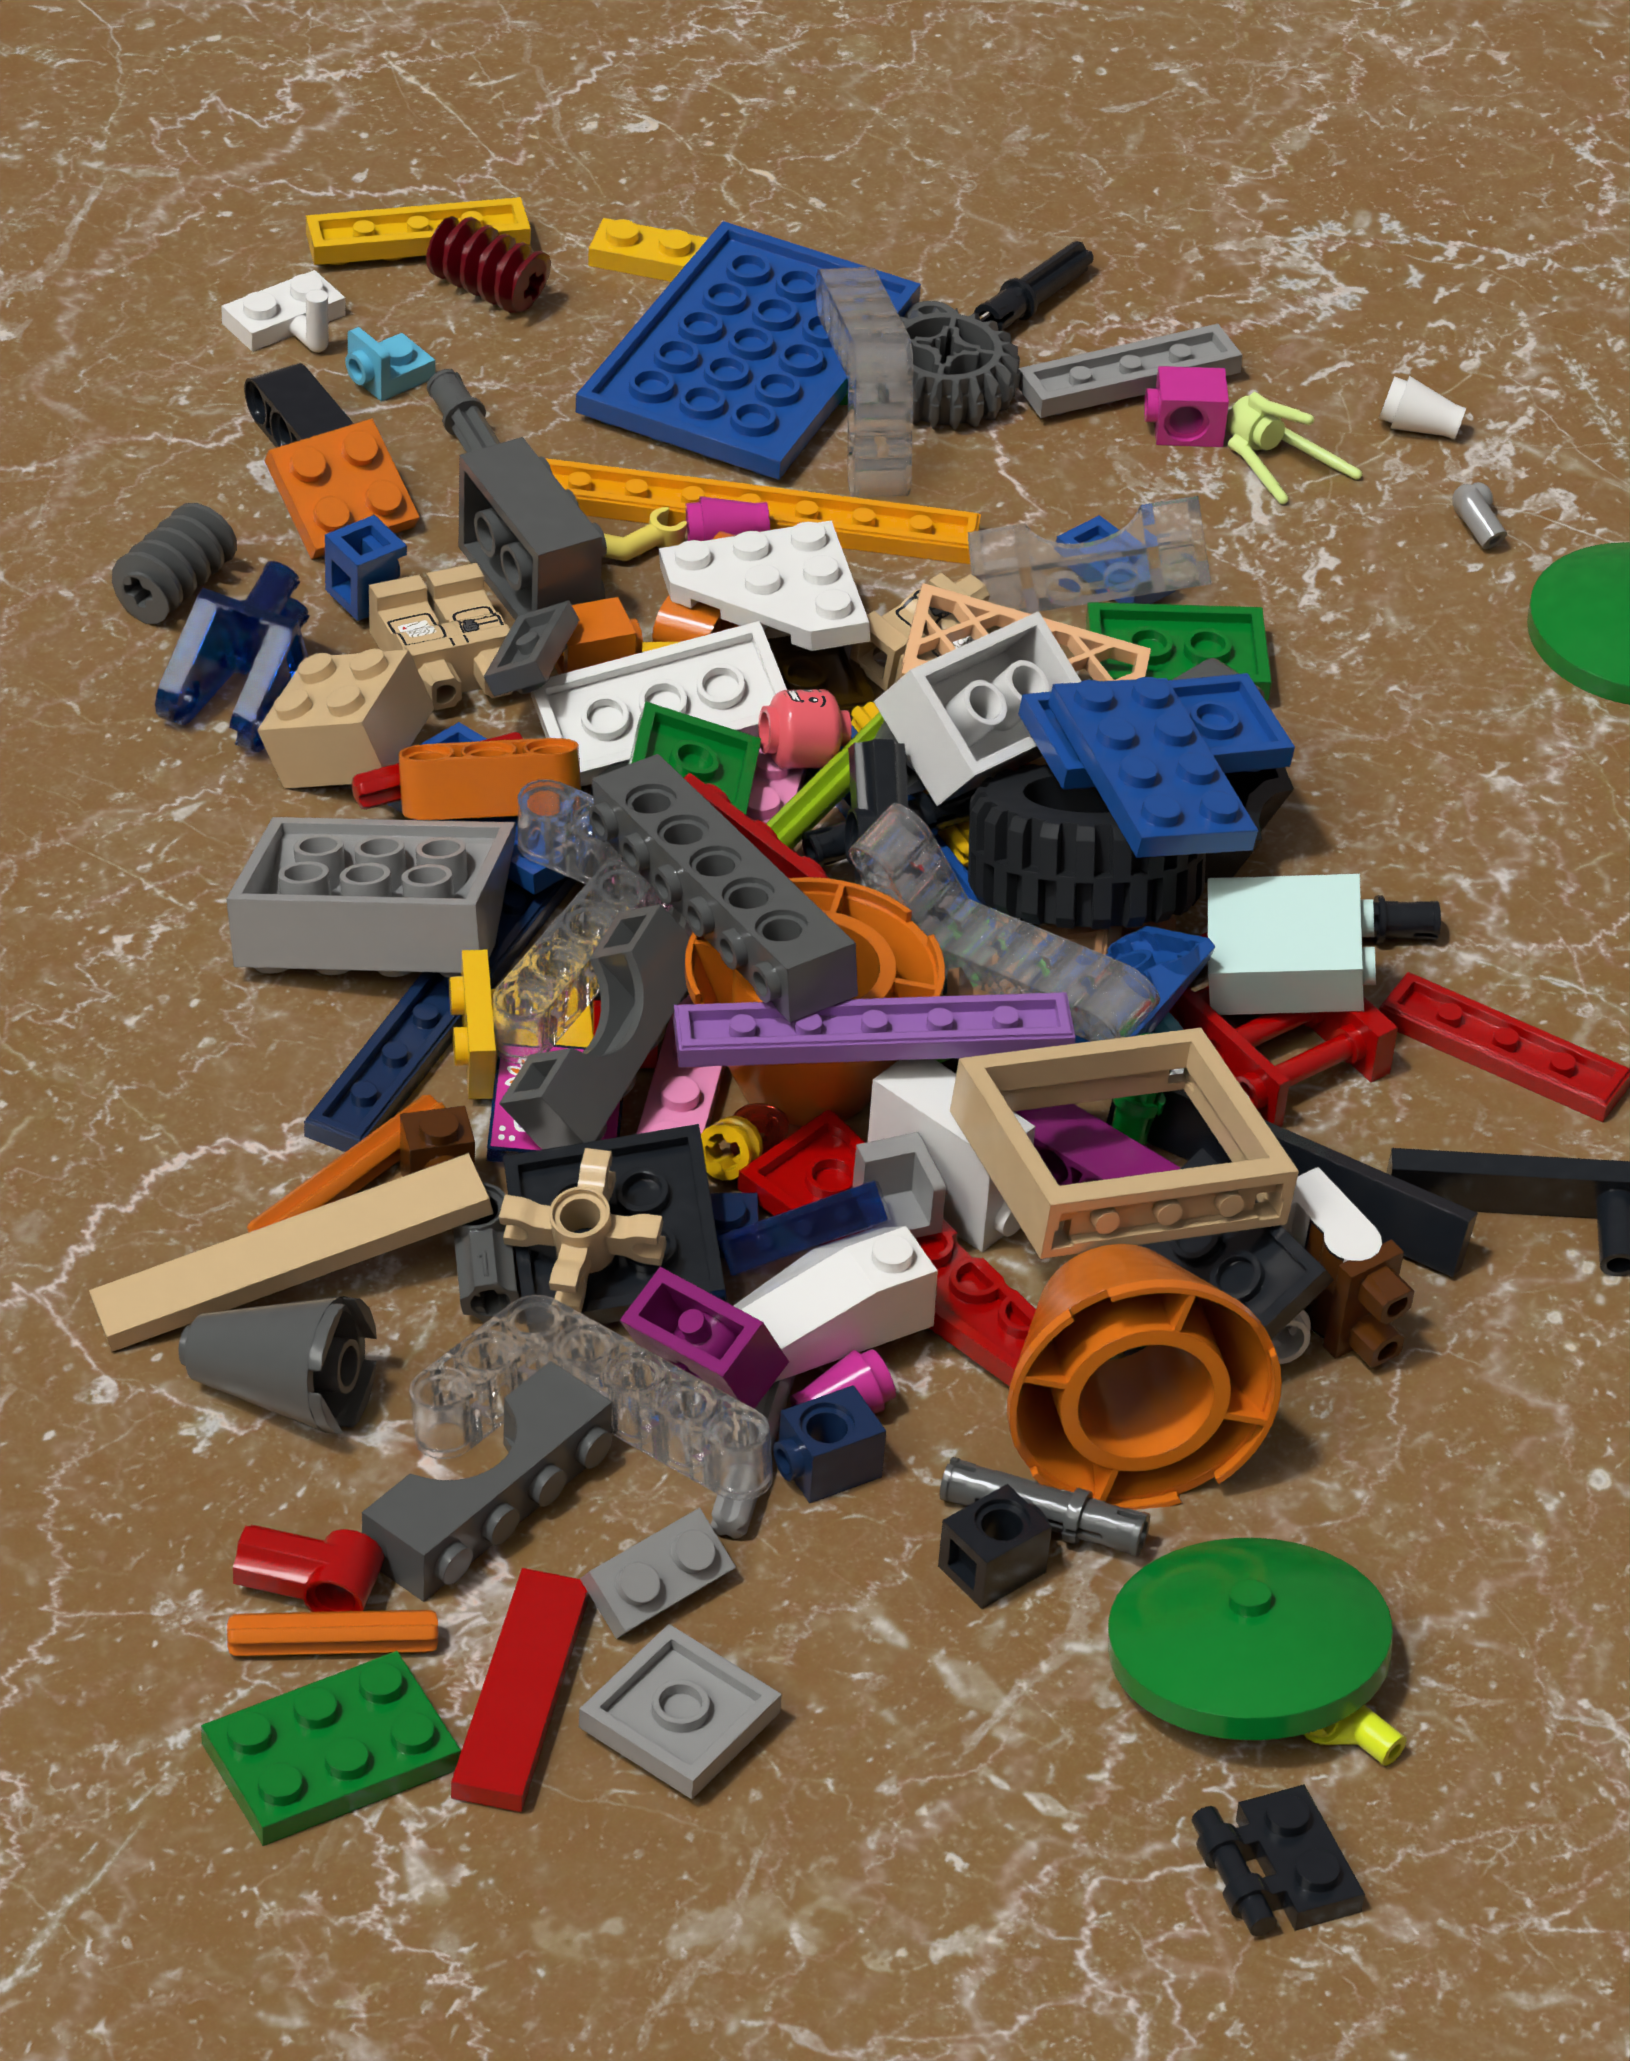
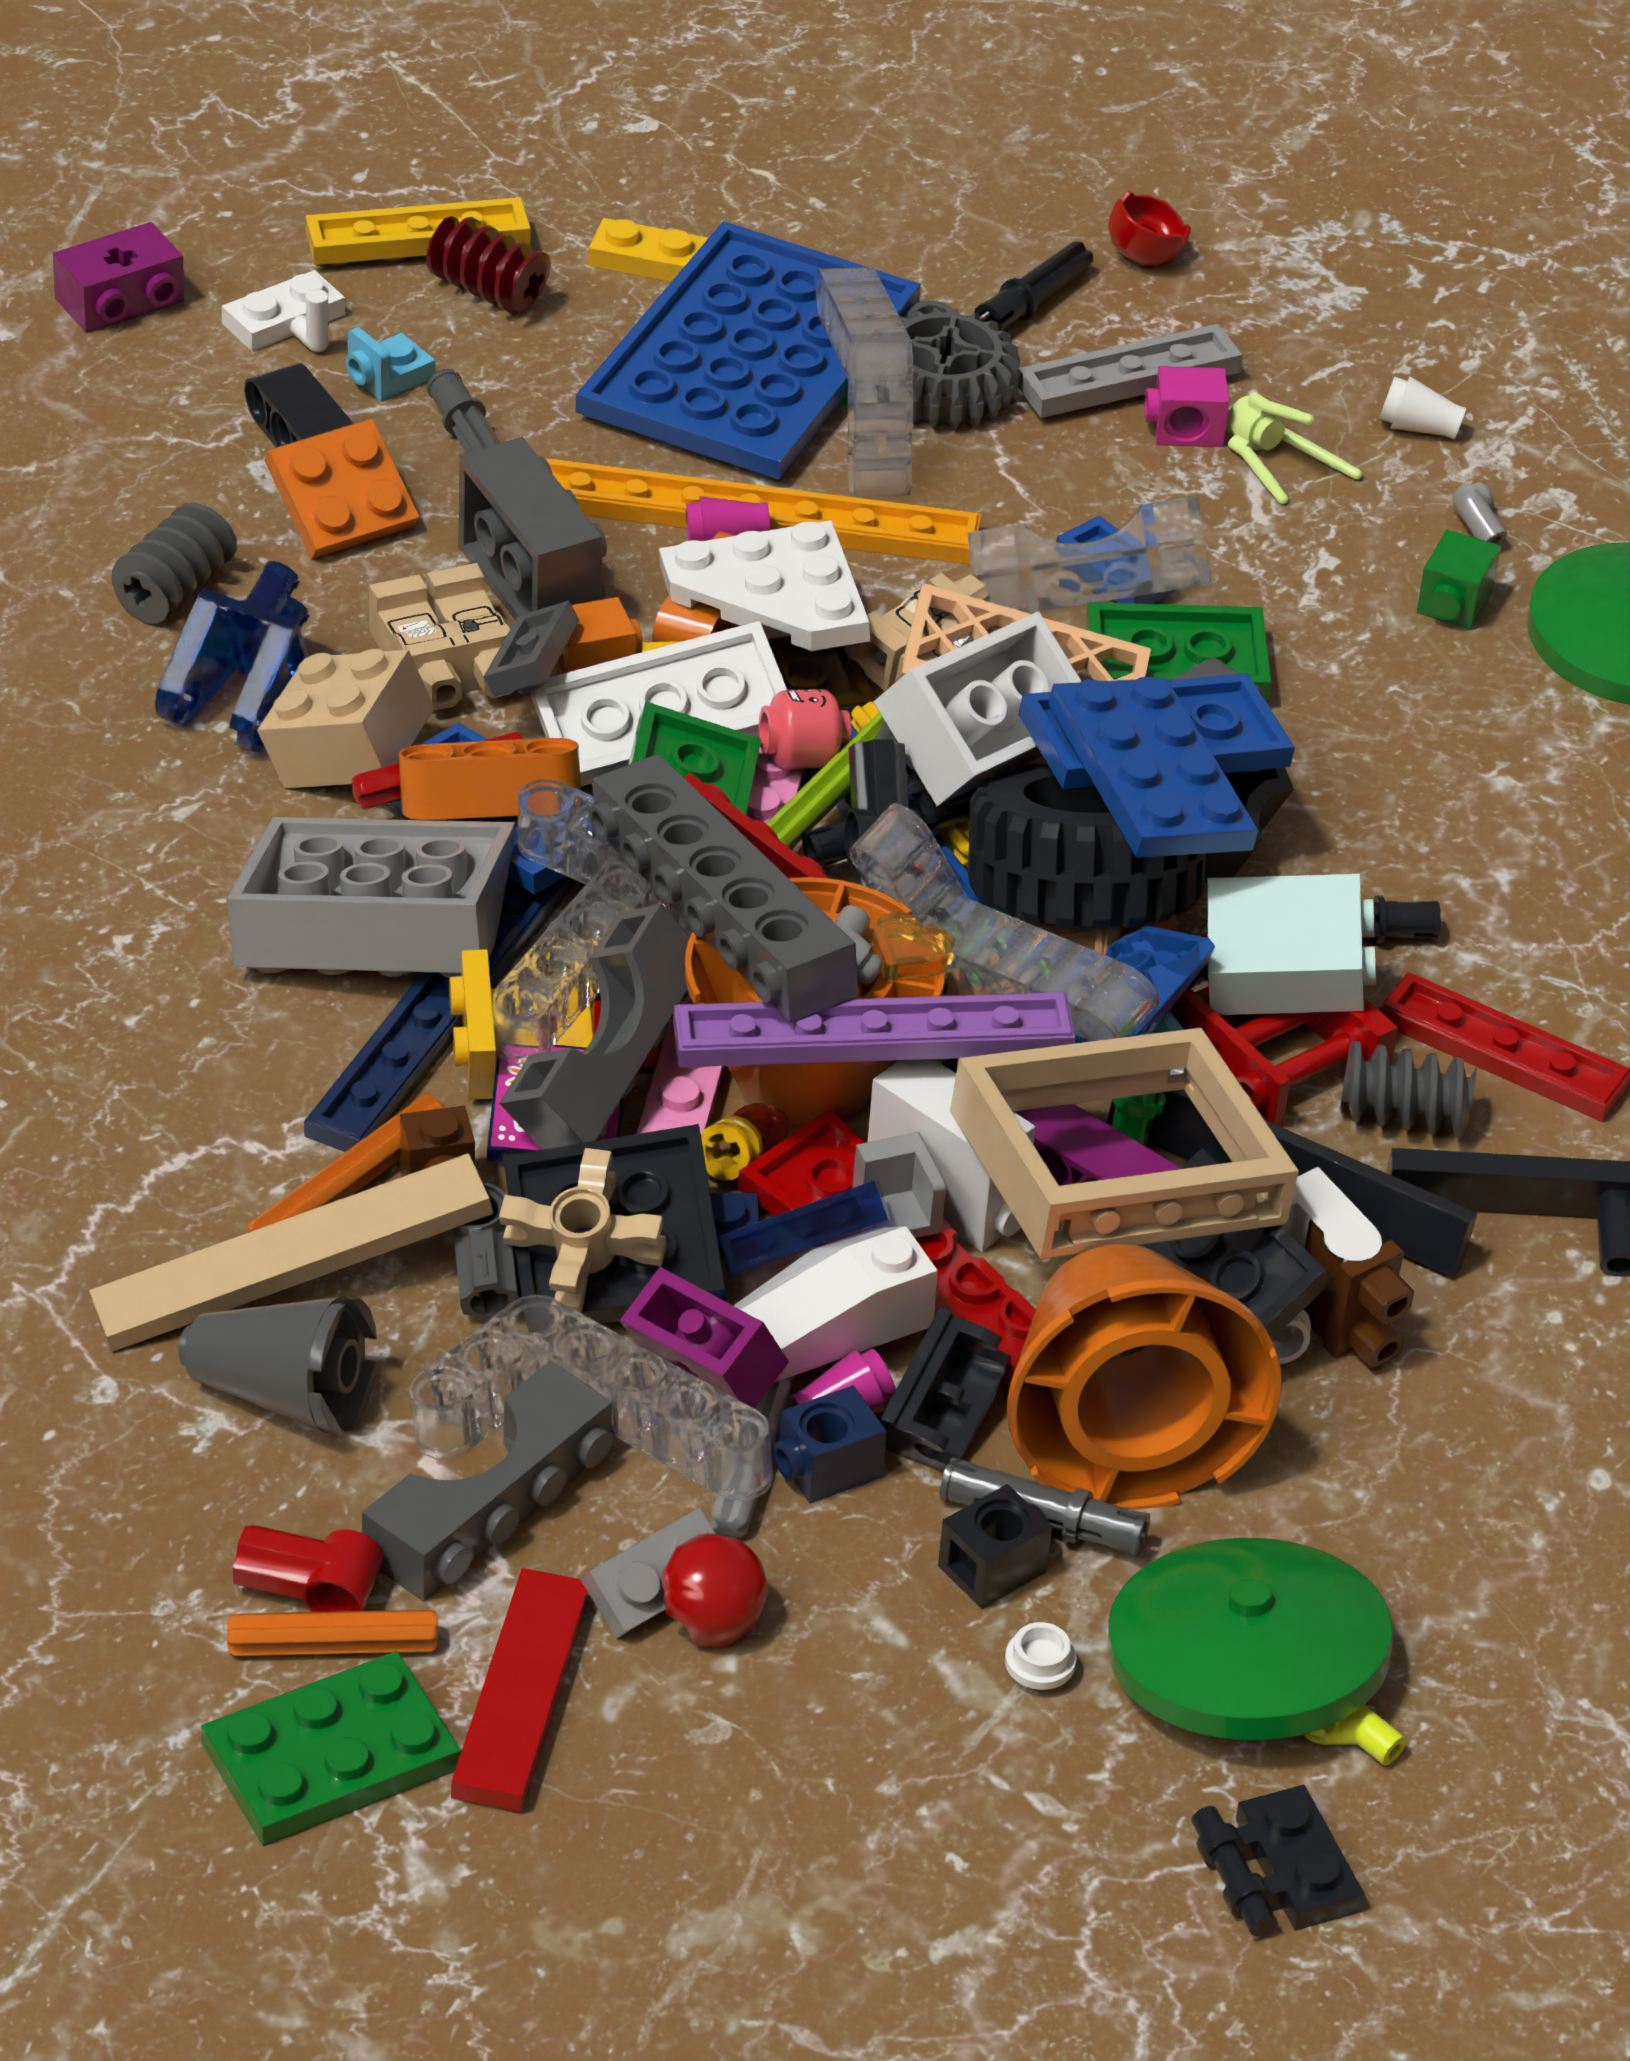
(118, 277): none -> magenta brick
(360, 557): blue brick -> none
(647, 537): light yellow arm -> none
(680, 1711): light grey plate -> none
(715, 1589): none -> red hair
(855, 923): none -> light grey arm
(910, 948): none -> clear yellow tile
(945, 1391): none -> black hinge
(1040, 1656): none -> white plate
(1147, 229): none -> red hair
(1408, 1089): none -> dark grey piece
(1458, 579): none -> green brick

